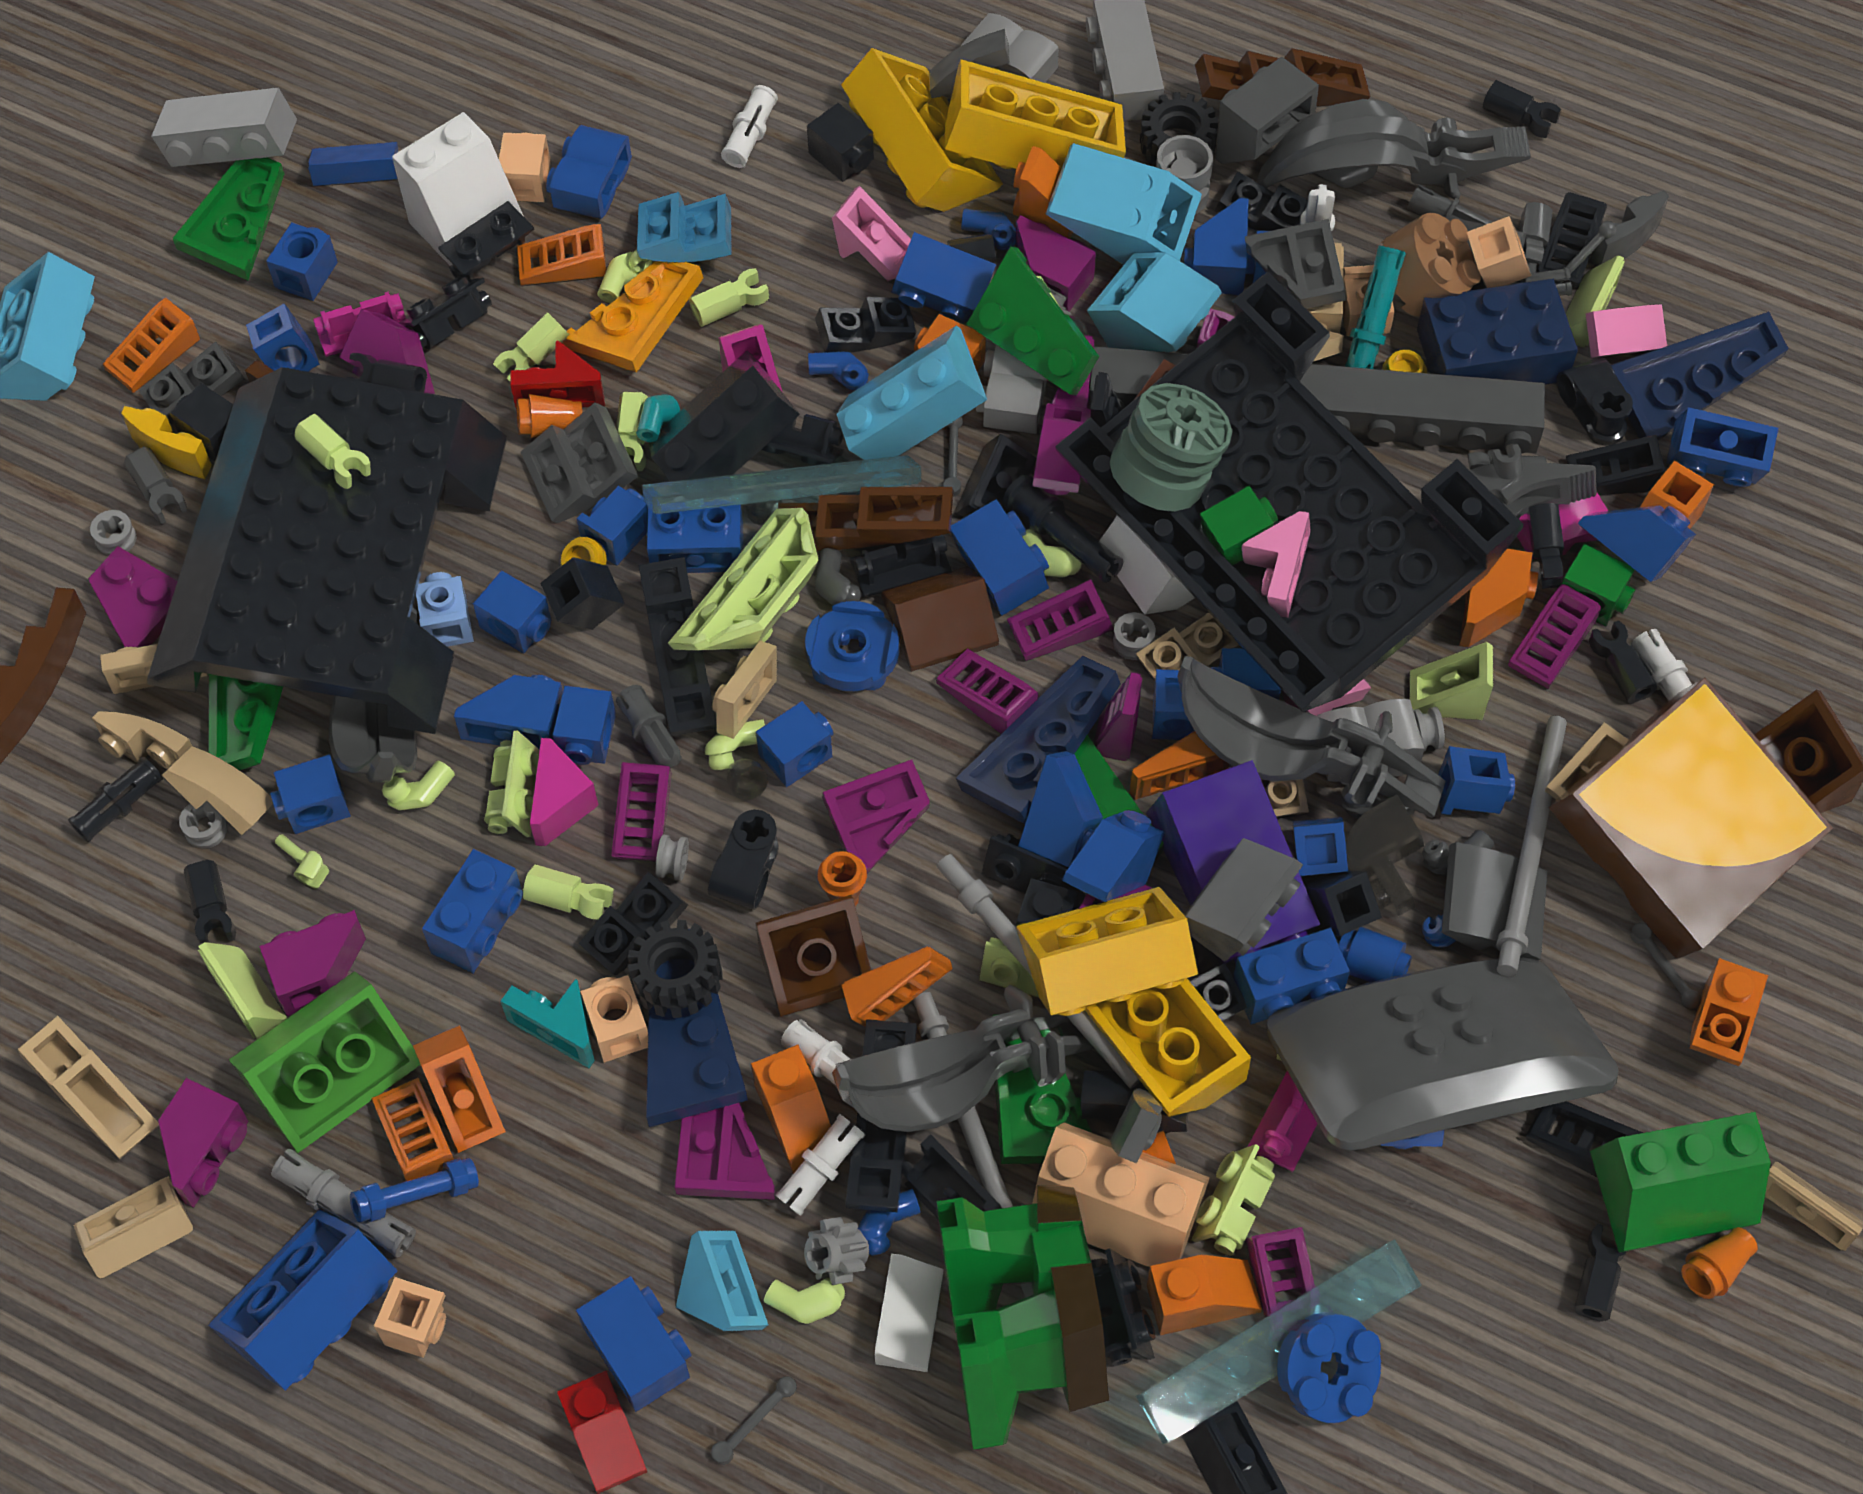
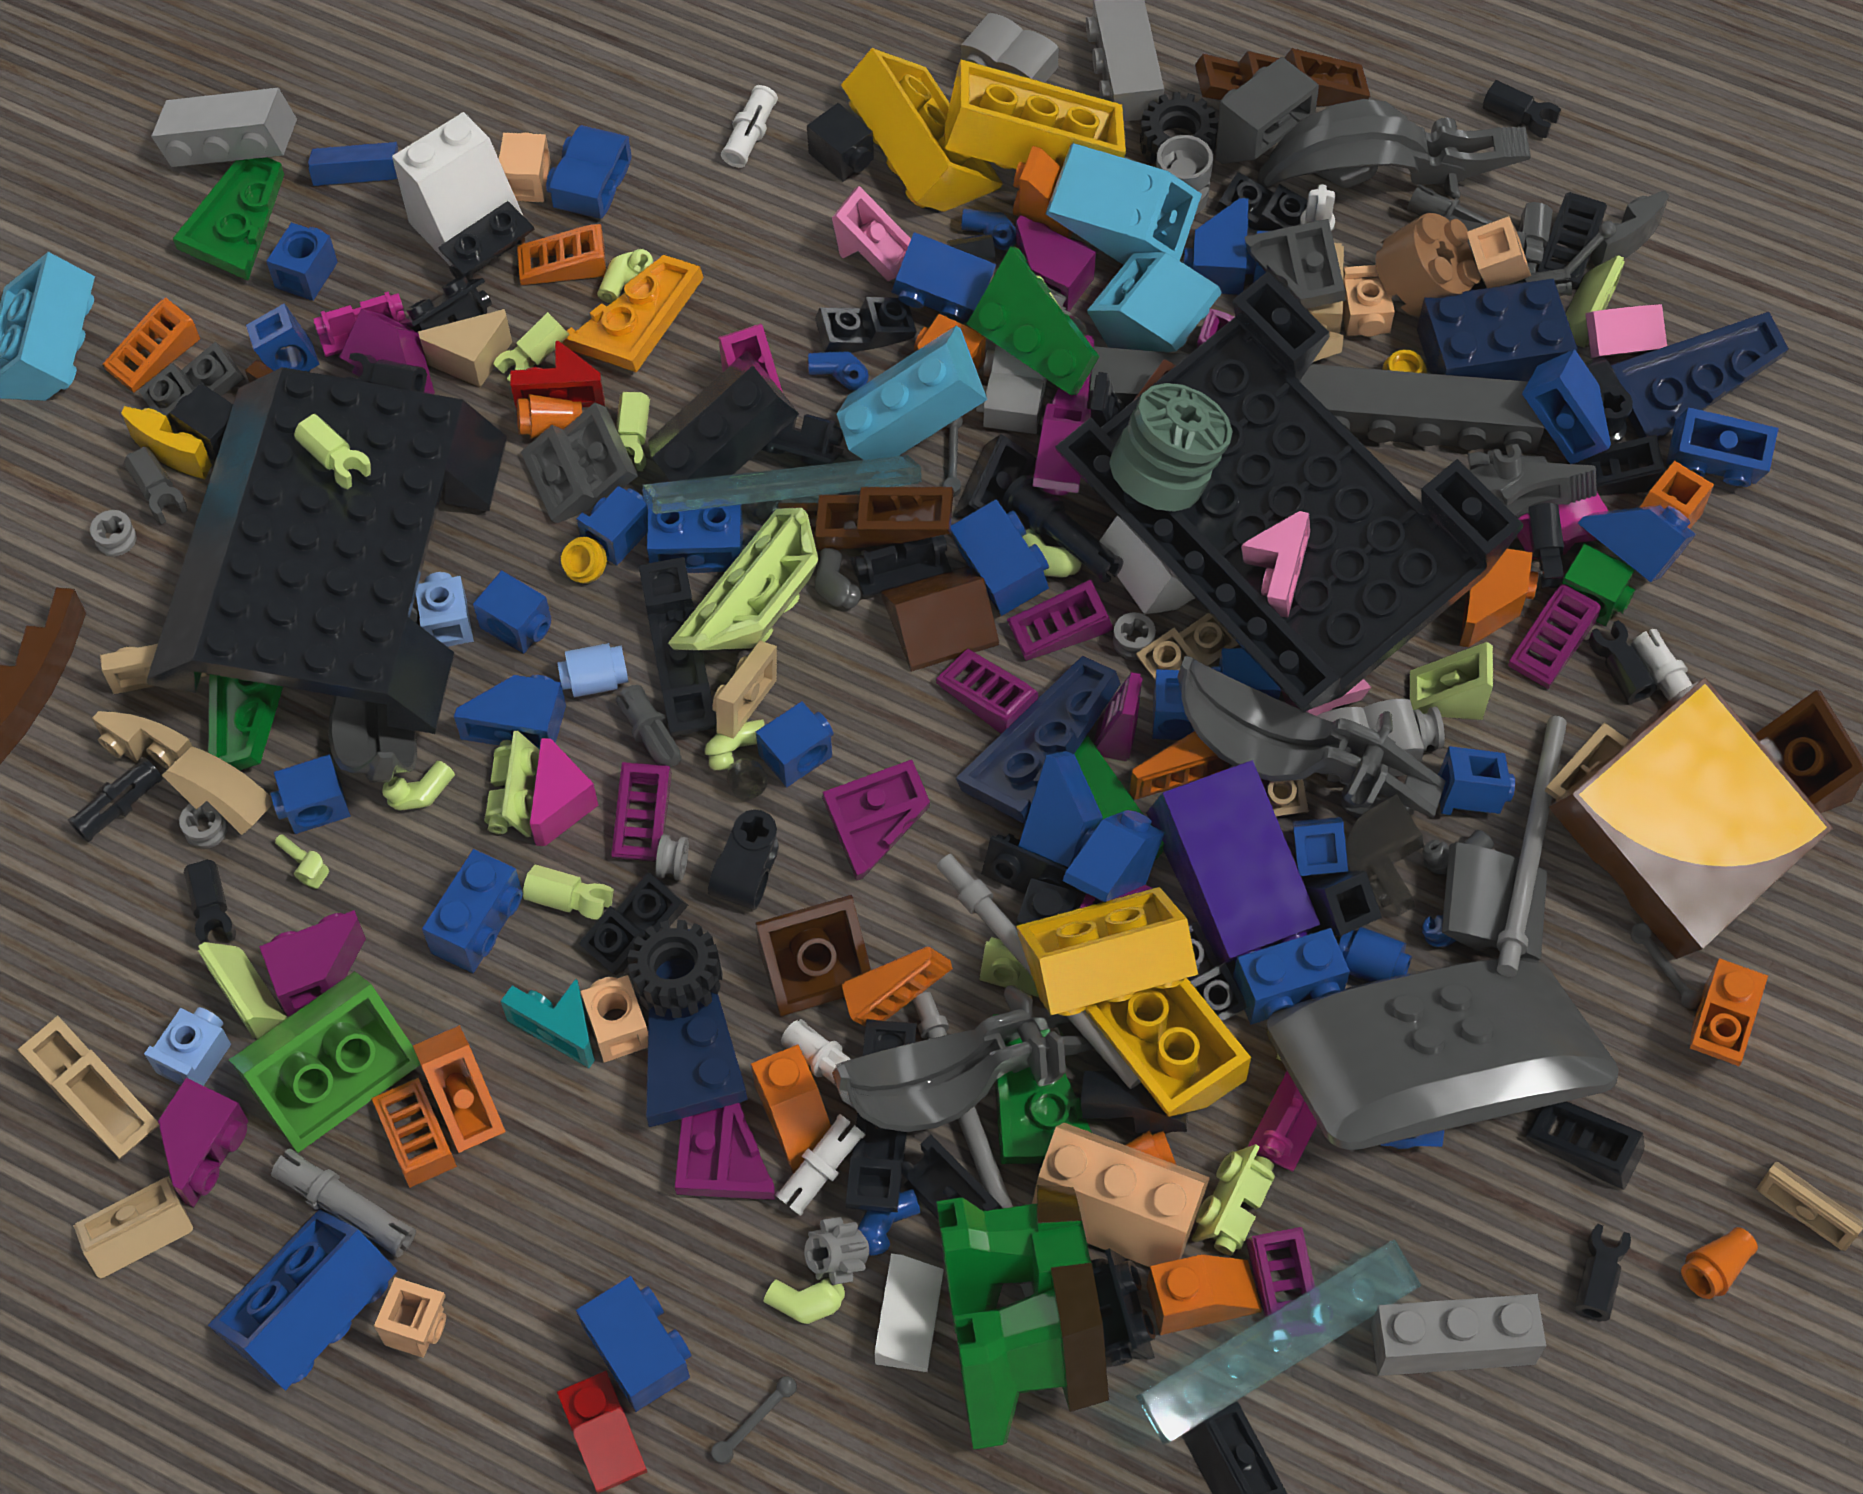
(133, 597): magenta wing -> none
(196, 1060): none -> light blue brick
(371, 1201): blue bar -> none
(467, 346): none -> tan slope
(582, 593): black brick -> none
(585, 724): blue brick -> none
(593, 669): none -> light blue brick
(655, 413): teal arm -> none
(684, 233): dark azure slope -> none
(719, 1283): medium azure slope -> none
(728, 298): yellowish green bar -> none
(842, 875): orange cone -> none
(852, 670): blue plate -> none
(988, 50): dark grey slope -> none
(1137, 1126): dark grey slope -> none
(1237, 521): green brick -> none
(1239, 896): dark grey slope -> none
(1357, 1374): blue plate -> none
(1375, 308): teal pin -> none
(1458, 1334): none -> light grey brick
(1569, 406): none -> blue slope
(1683, 1181): green slope -> none

